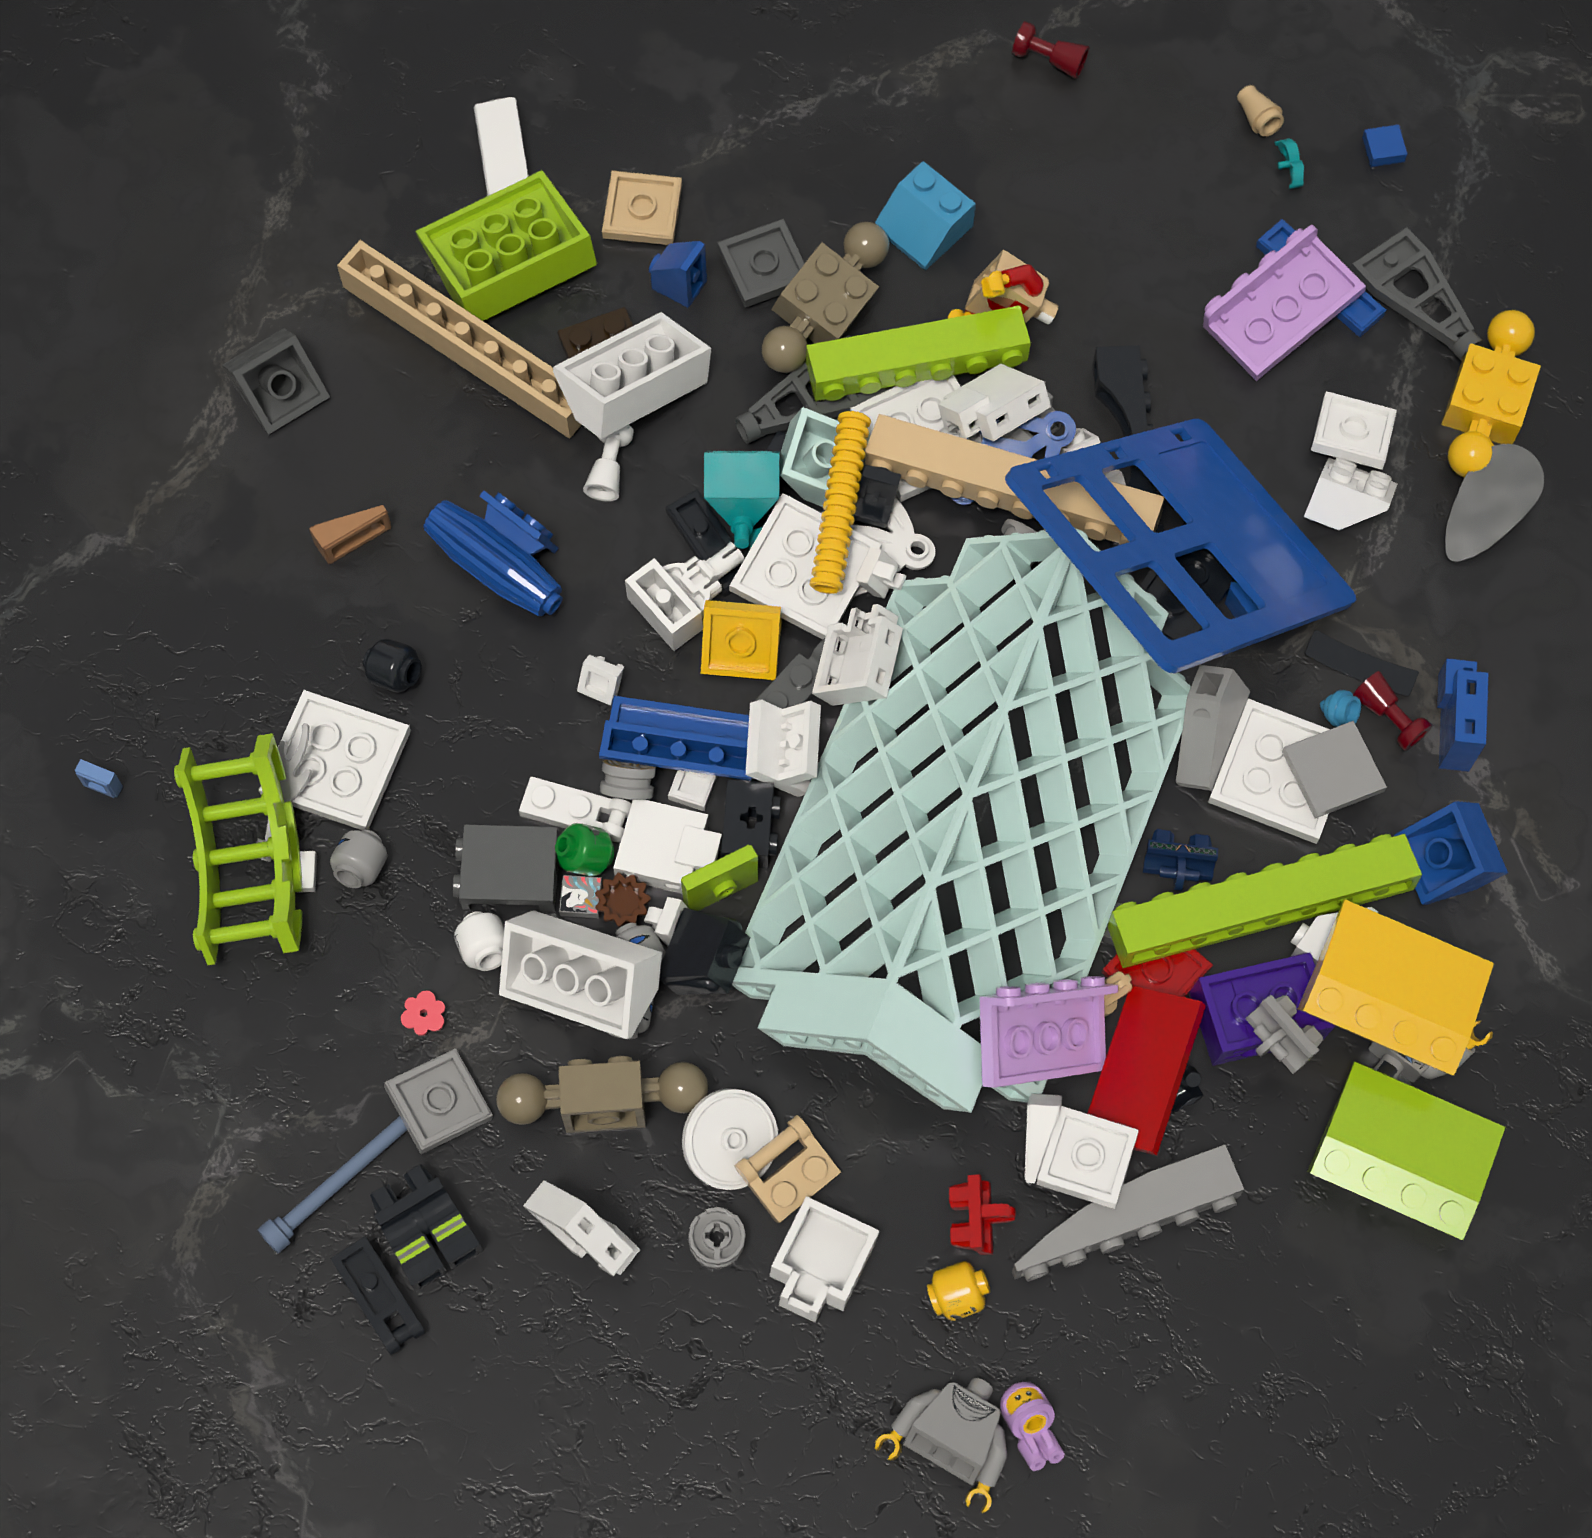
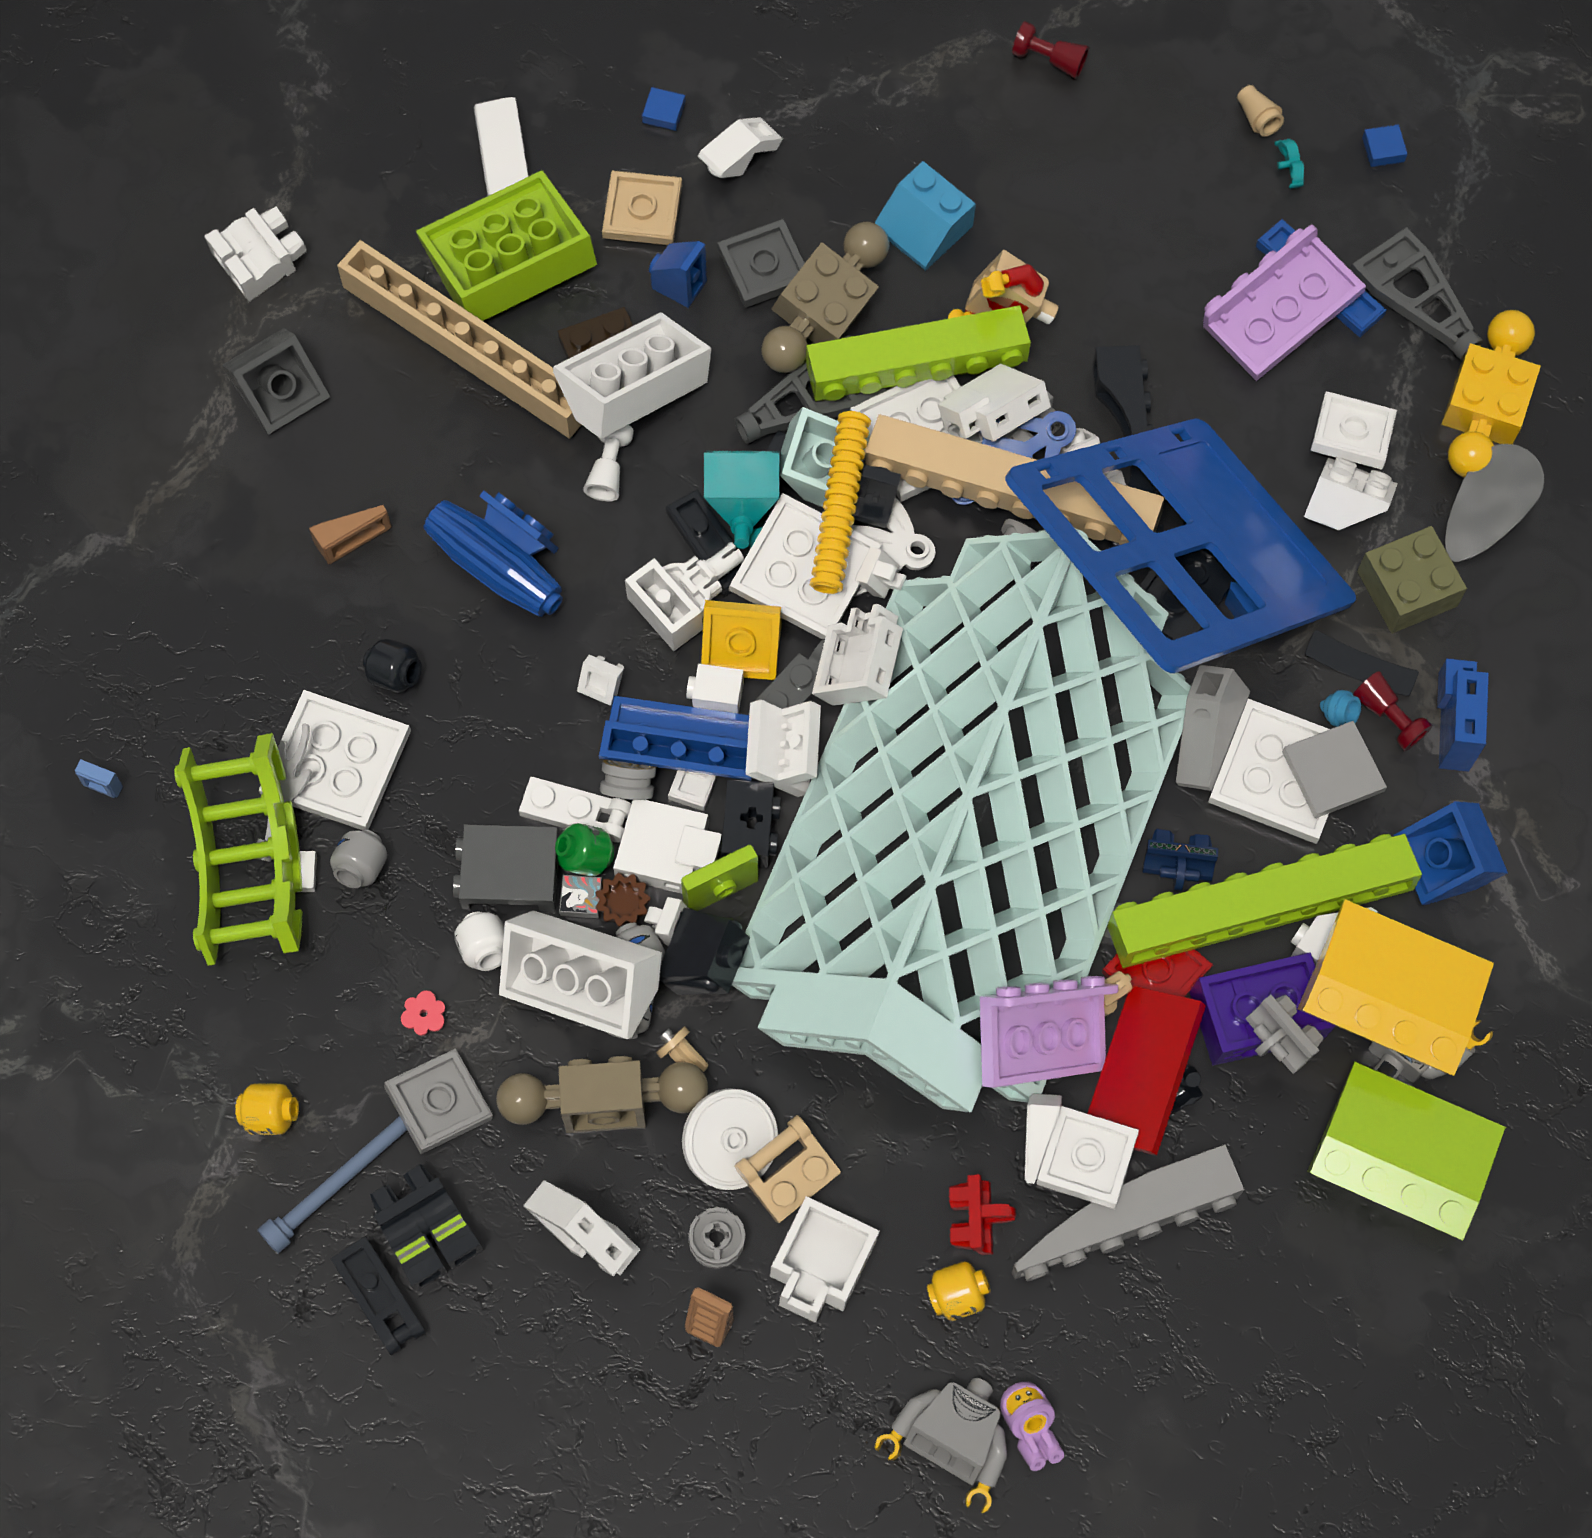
(254, 253): none -> white hips
(266, 1109): none -> yellow head
(663, 108): none -> blue tile
(680, 1048): none -> tan piece
(709, 1317): none -> medium nougat slope
(716, 688): none -> white brick
(734, 148): none -> white slope
(1411, 579): none -> olive brick

